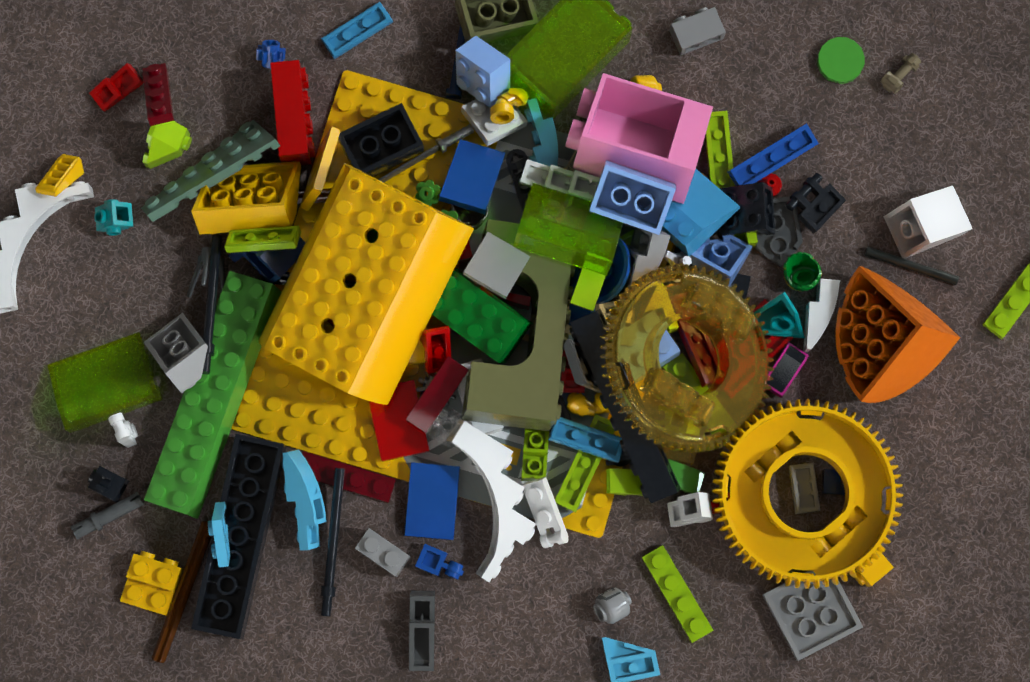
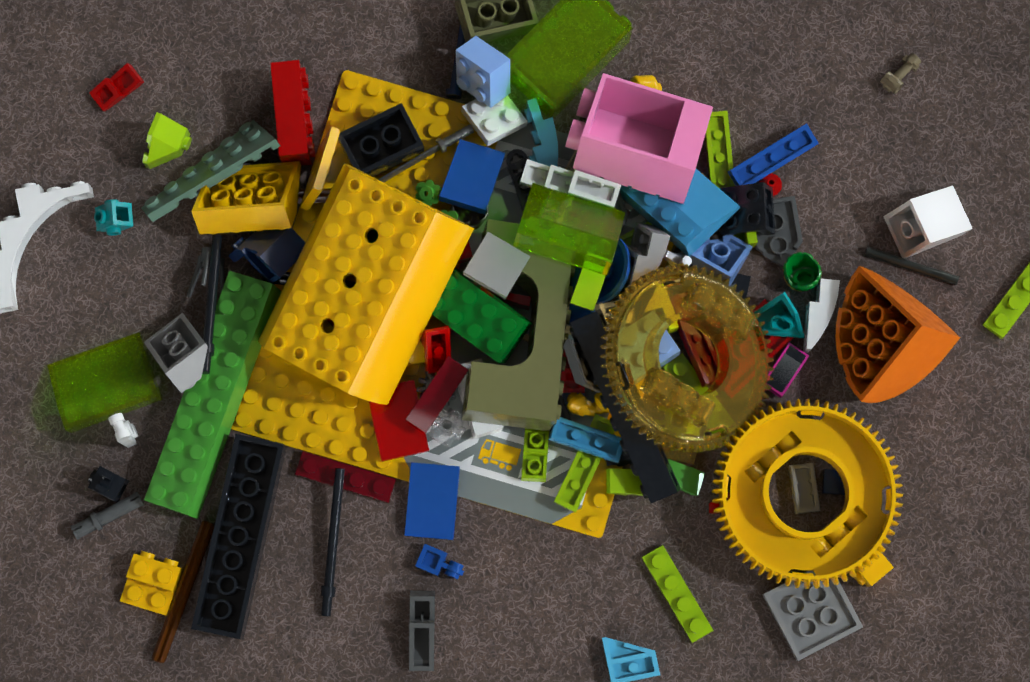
(61, 174): yellow slope -> none
(157, 94): dark red plate -> none
(219, 529): medium azure wing -> none
(262, 239): lime tile -> none
(270, 52): blue gear -> none
(304, 489): medium azure slope -> none
(357, 30): dark azure tile -> none
(382, 552): light grey brick -> none
(503, 109): yellow arm -> none
(508, 525): white arch -> none
(545, 512): white plate -> none
(612, 605): light grey head -> none
(632, 197): light blue brick -> none
(690, 509): white brick -> none
(697, 30): light grey brick -> none
(821, 208): black plate -> none
(840, 60): bright green tile -> none

